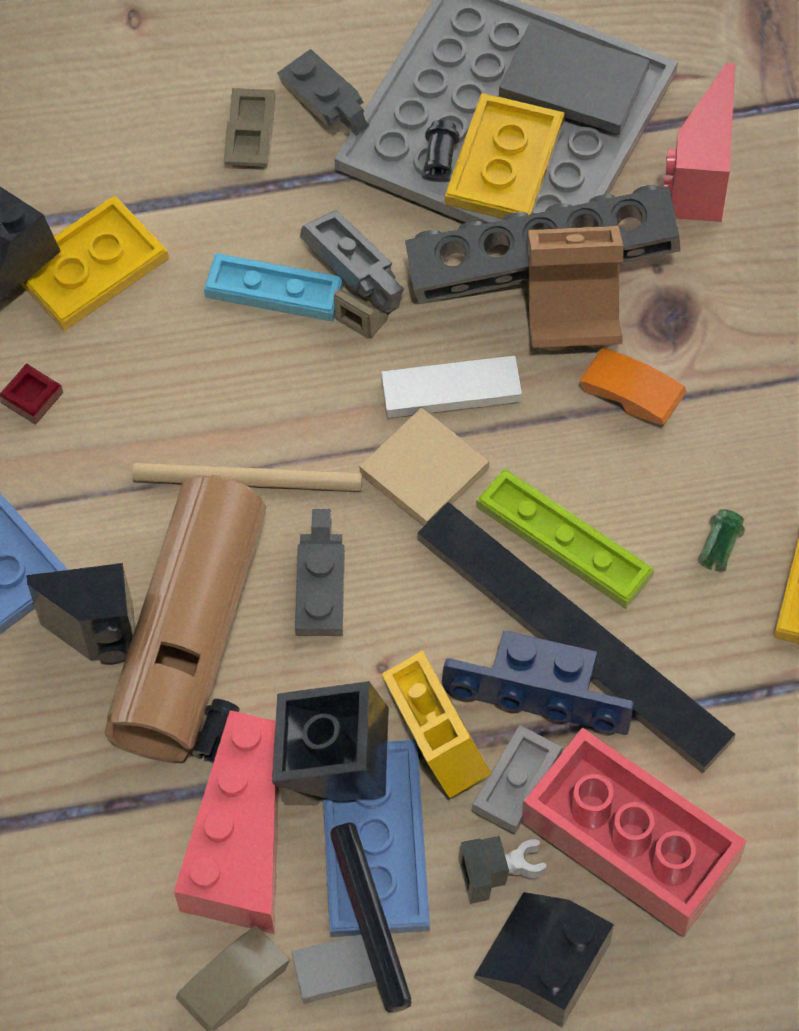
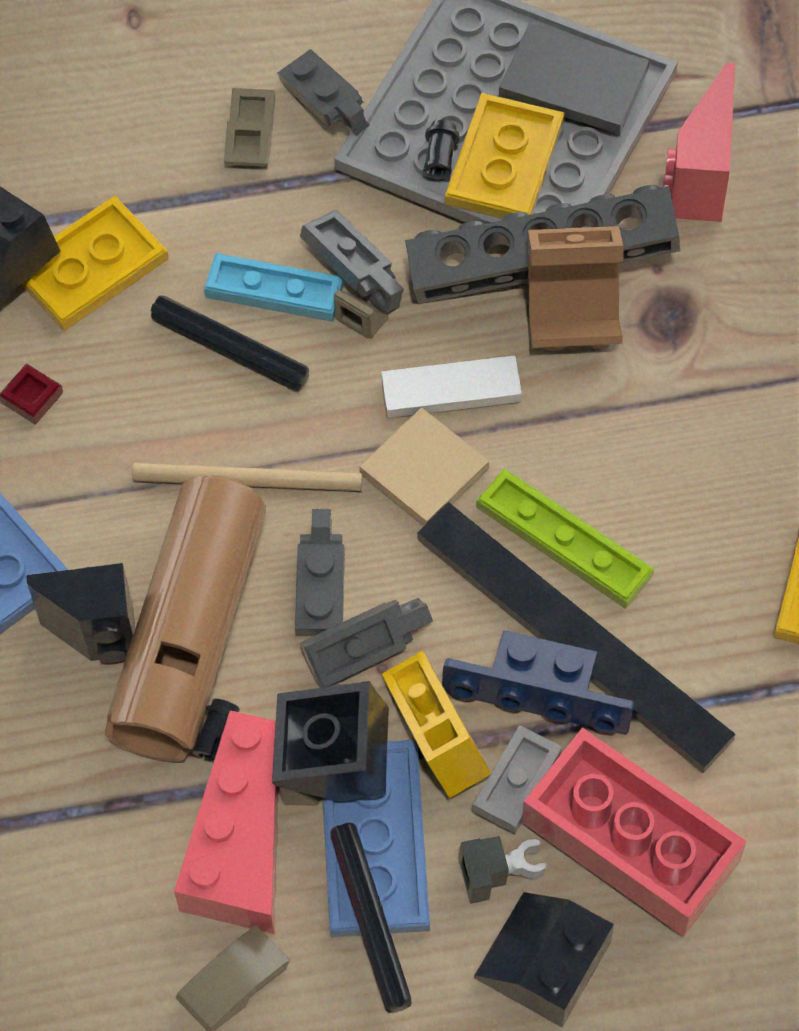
(230, 342): none -> black axle
(333, 968): light grey tile -> none
(363, 640): none -> dark grey hinge
(636, 385): orange slope -> none
(722, 537): clear green pin -> none

